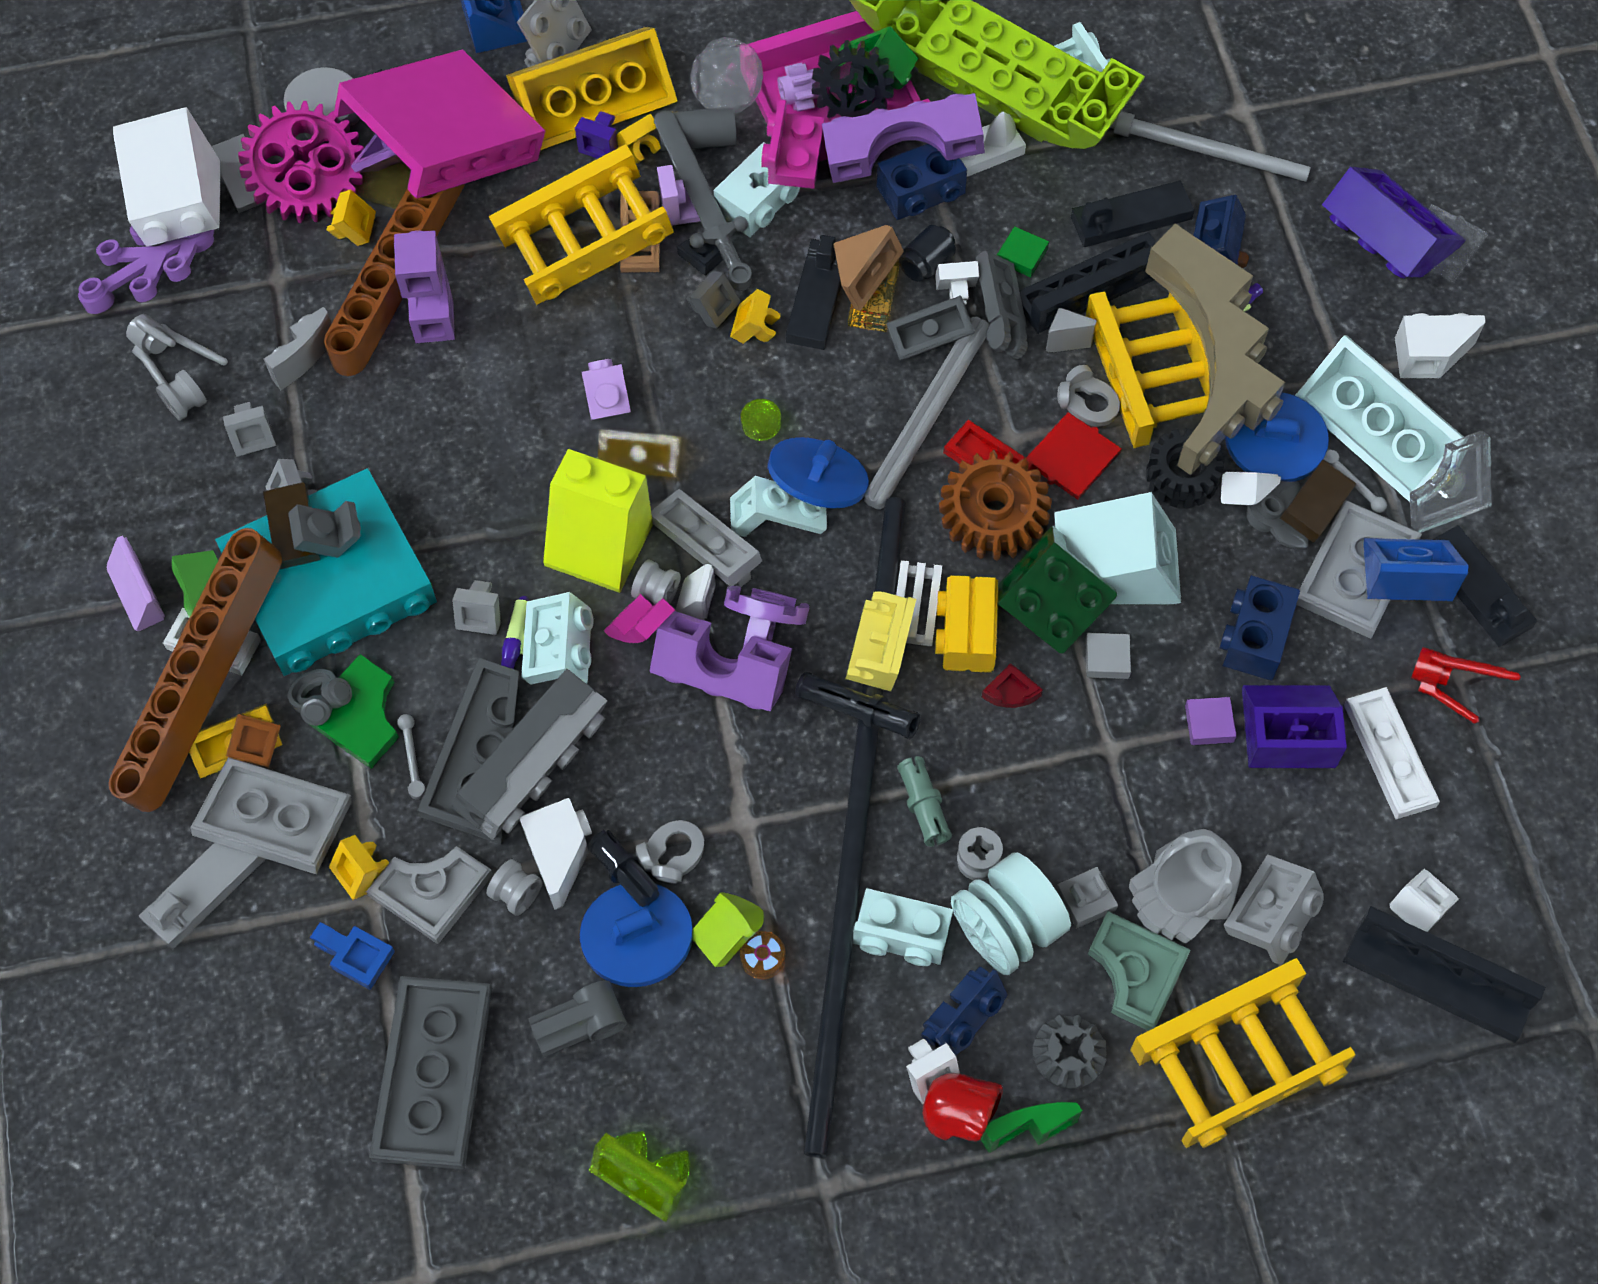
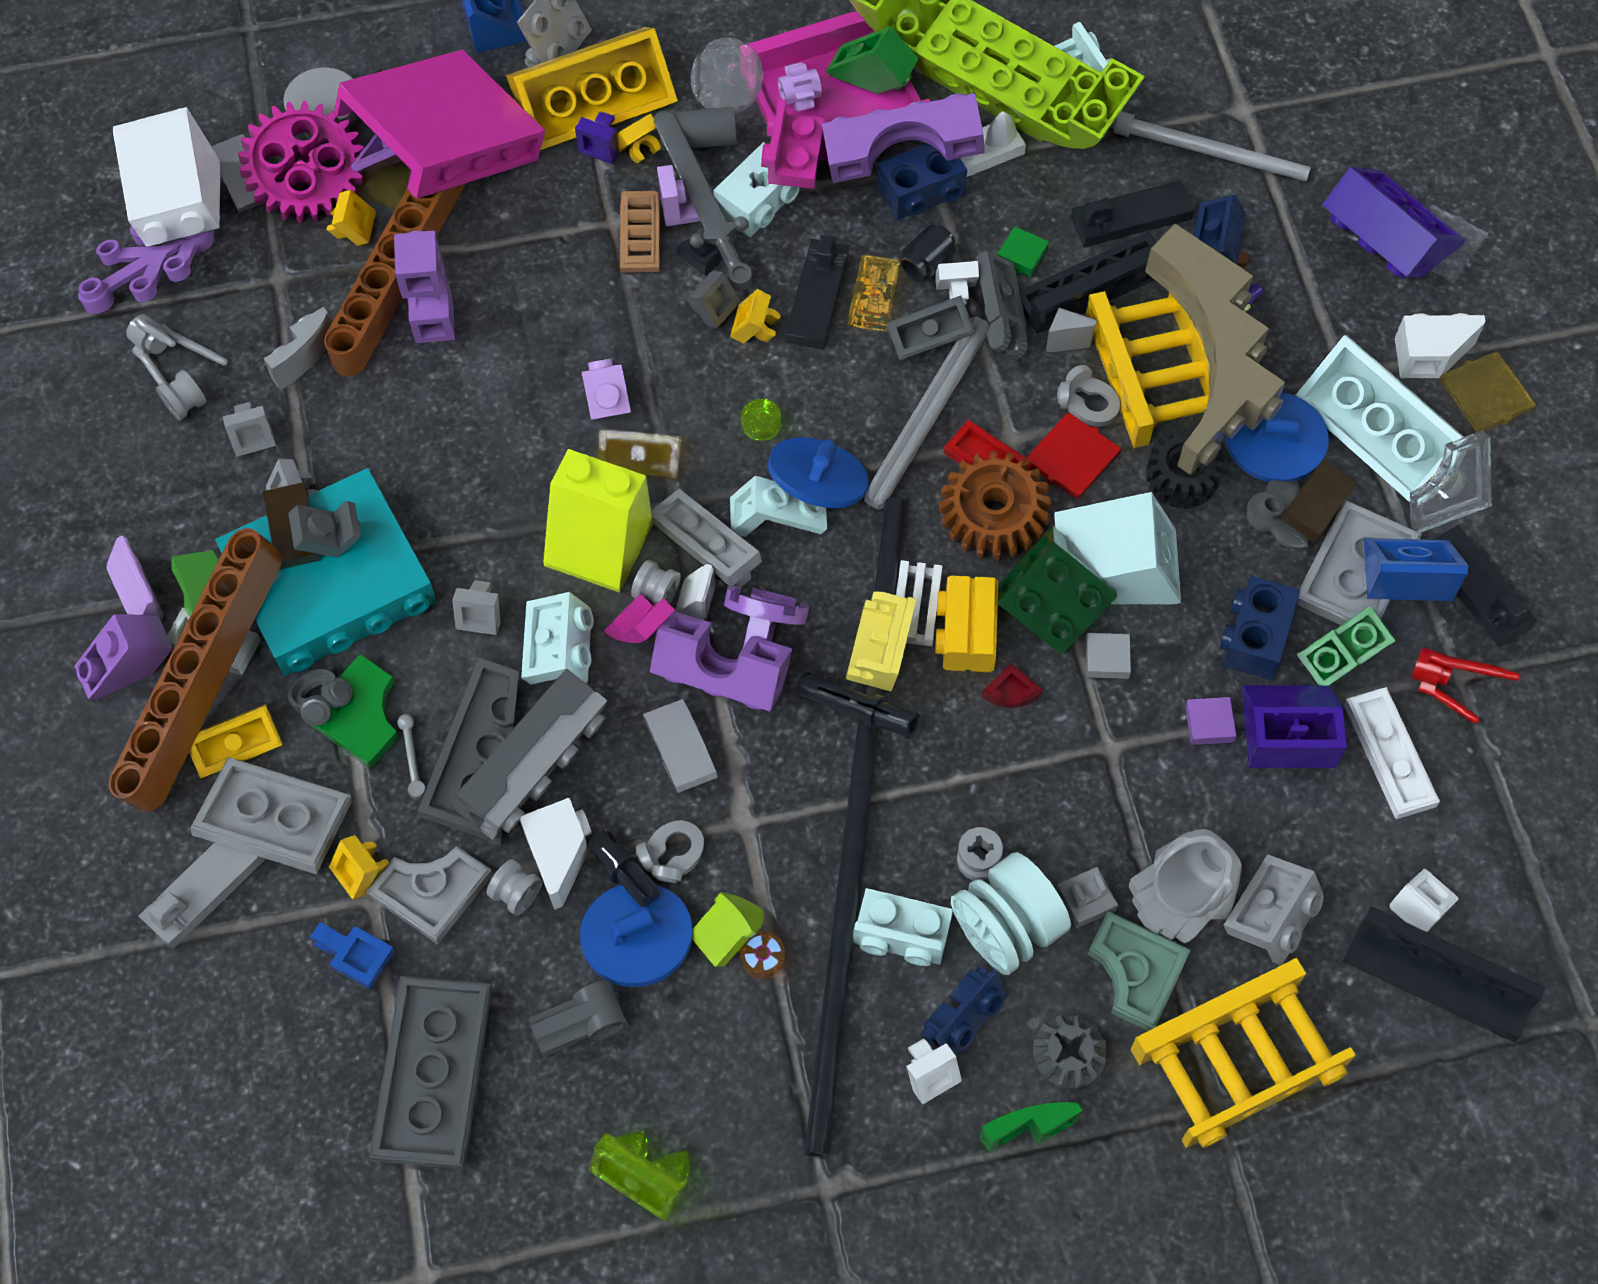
(122, 654): none -> medium lavender slope
(253, 740): dark orange tile -> none
(514, 639): piece -> none
(566, 196): yellow fence -> none
(680, 746): none -> light grey slope
(839, 78): black gear -> none
(866, 261): medium nougat slope -> none
(924, 801): sand green pin -> none
(960, 1106): red hair -> none
(1247, 487): white slope -> none
(1346, 647): none -> slope
(1378, 504): light grey hinge -> none
(1487, 392): none -> clear yellow piece

